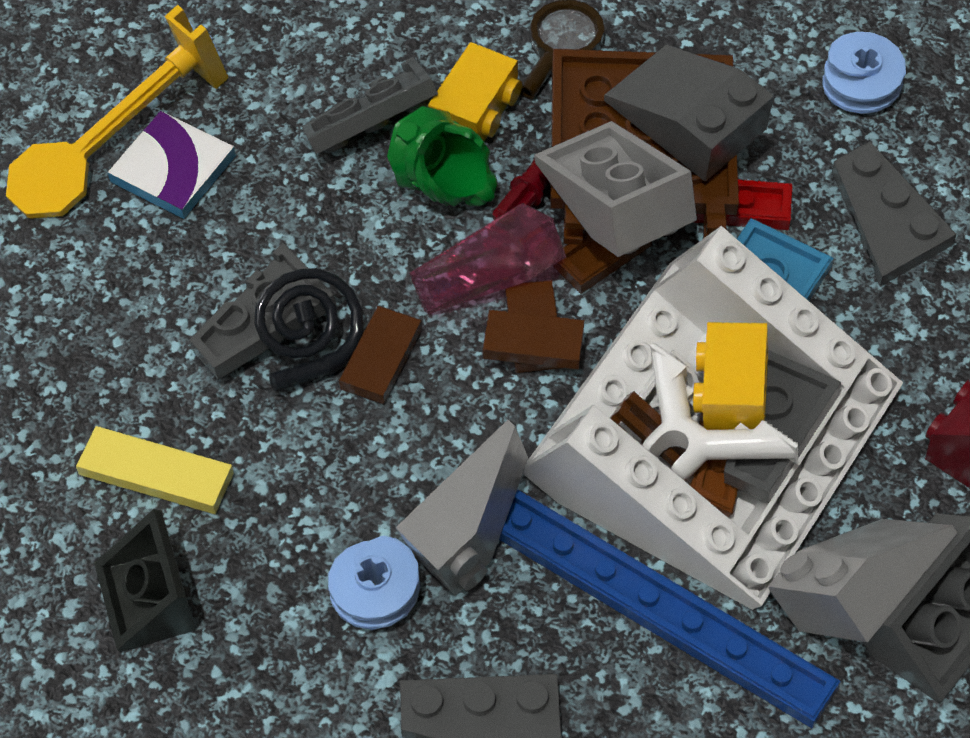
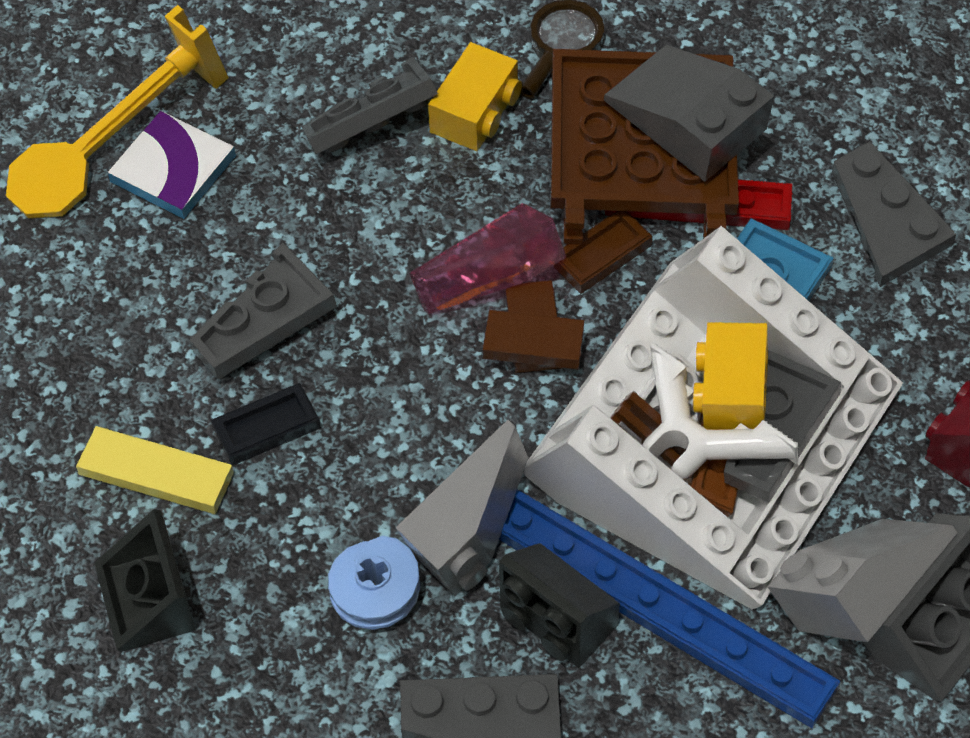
(265, 424): none -> black tile
(305, 313): black piece -> none
(380, 354): reddish brown tile -> none
(441, 159): green piece -> none
(524, 189): dark red axle -> none
(555, 603): none -> pearl dark grey slope
(620, 187): light grey slope -> none
(863, 72): light blue piece -> none

